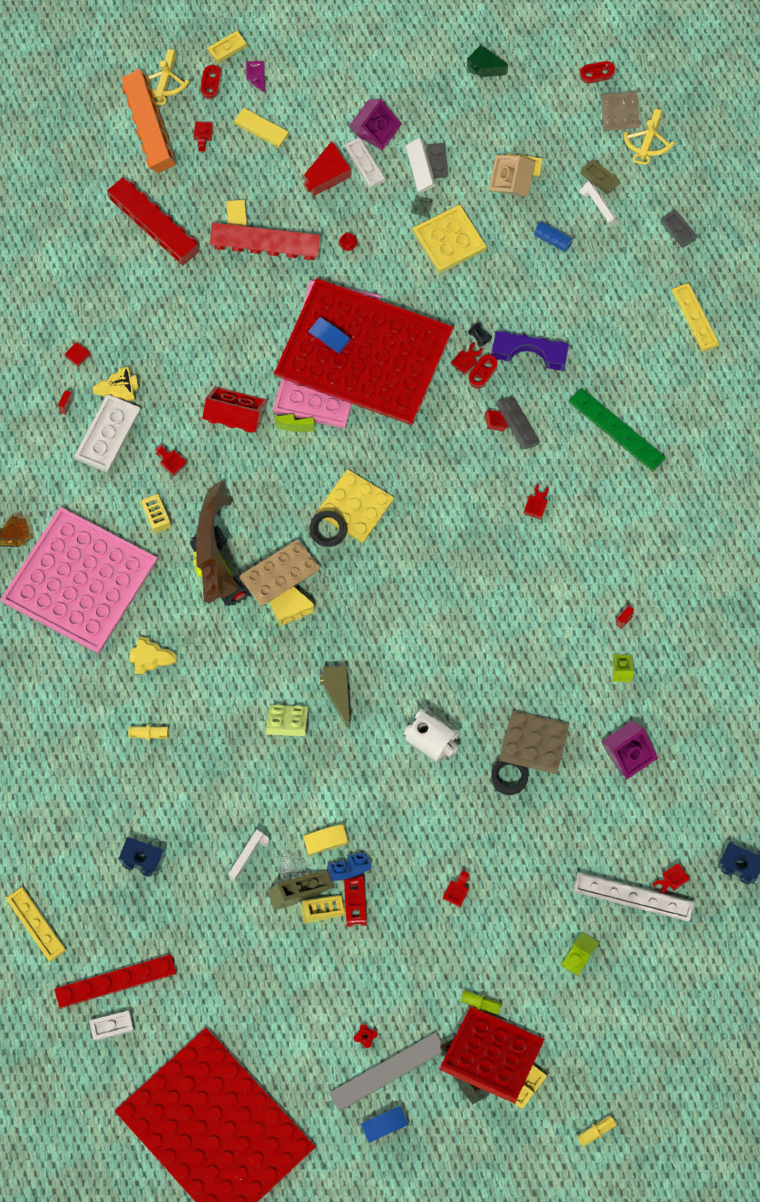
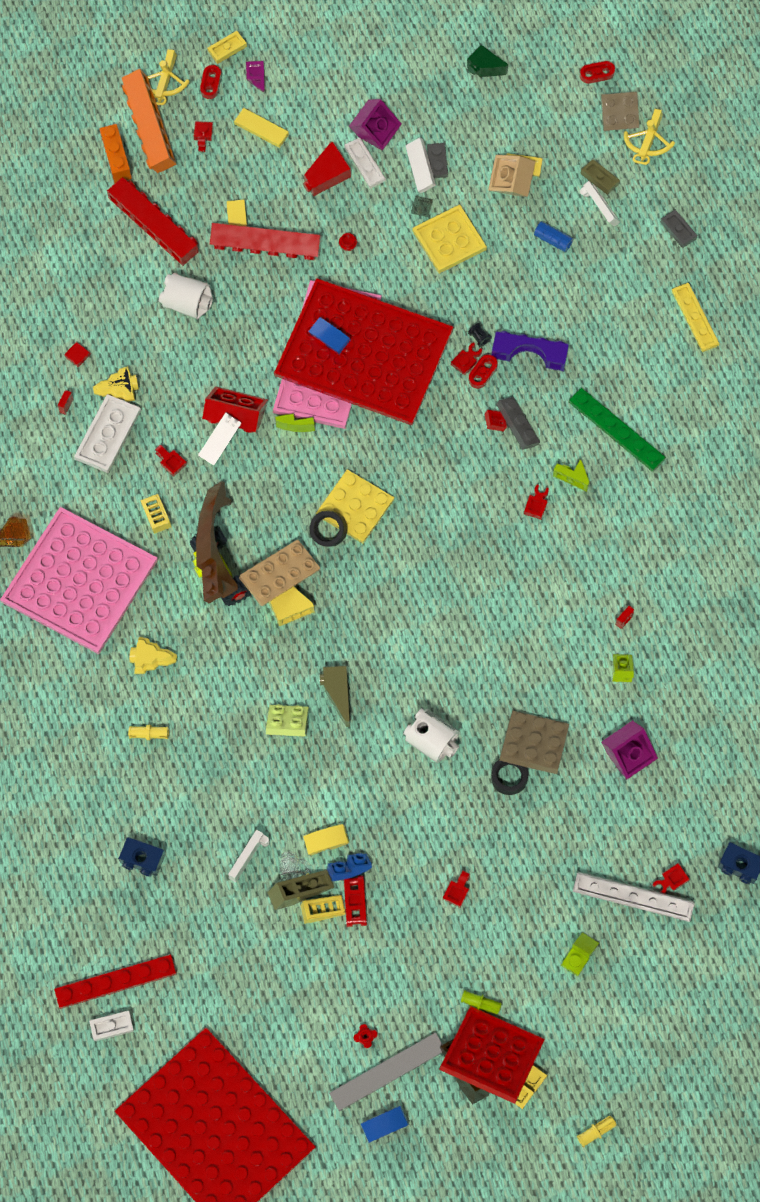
(36, 924): light yellow tile -> none
(115, 152): none -> orange arch
(186, 295): none -> white cylinder
(219, 439): none -> white hinge
(576, 478): none -> lime slope

